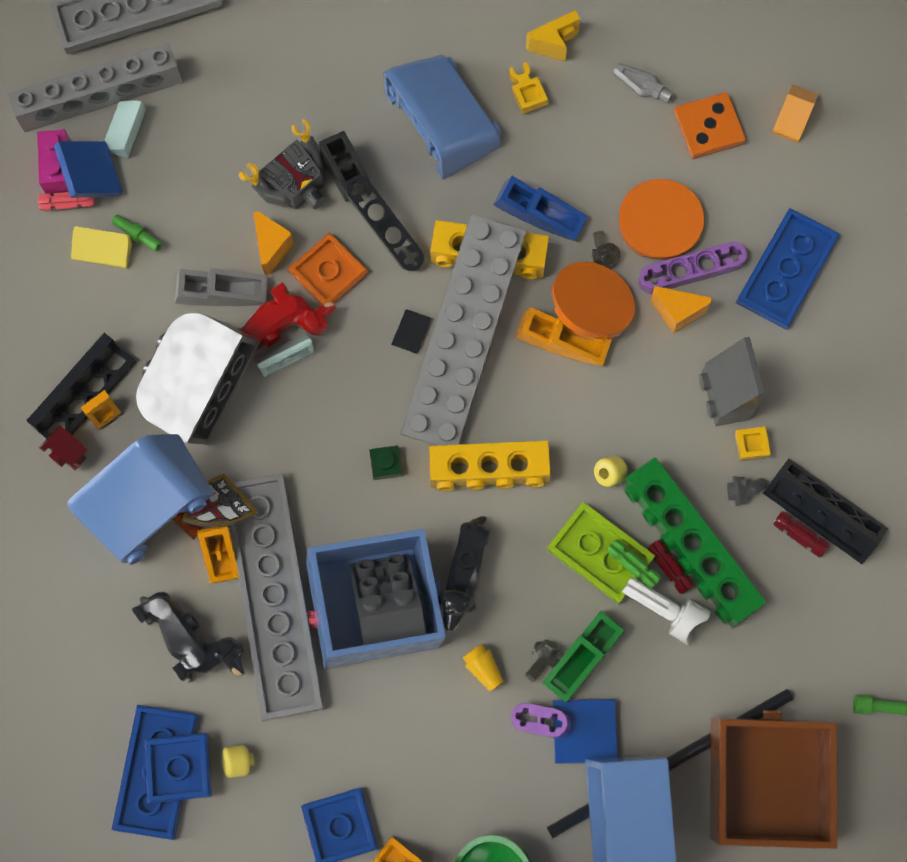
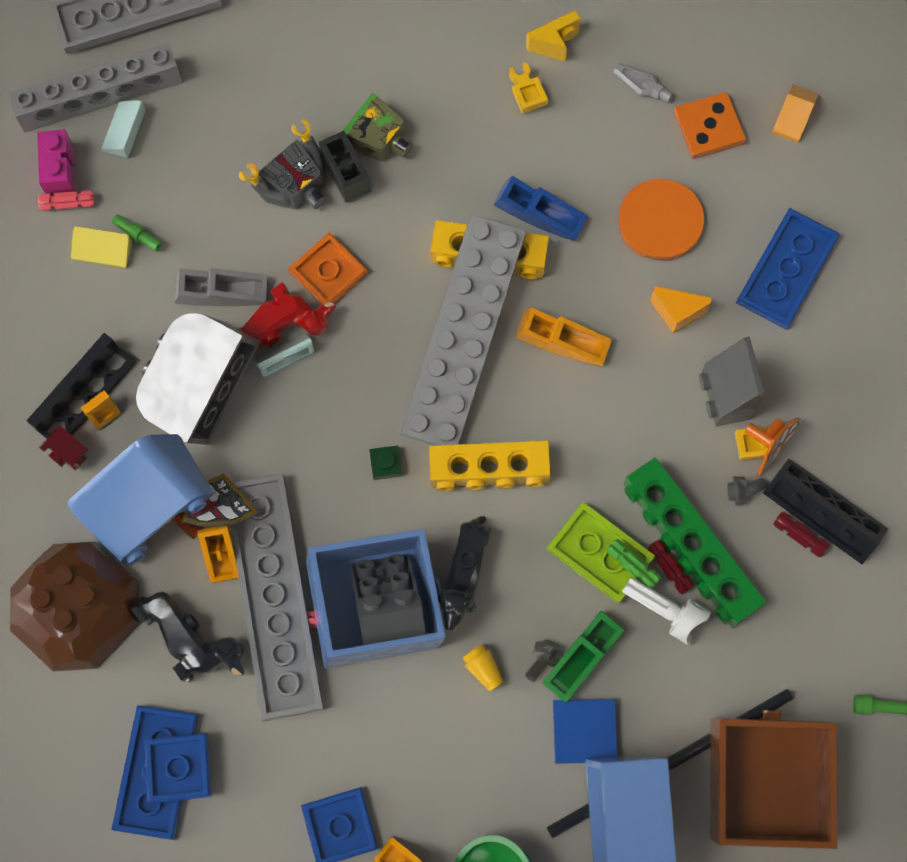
(74, 606): none -> reddish brown rock
(88, 169): blue tile -> none
(237, 761): light yellow piece -> none
(272, 242): light orange slope -> none
(377, 130): none -> olive torso
(388, 220): black beam -> none
(411, 331): black piece -> none
(442, 112): medium blue windscreen -> none
(542, 713): medium lavender beam -> none
(592, 300): orange tile -> none
(605, 253): clear smoke plate -> none
(610, 471): light yellow piece -> none
(690, 263): medium lavender beam -> none
(773, 438): none -> orange shield

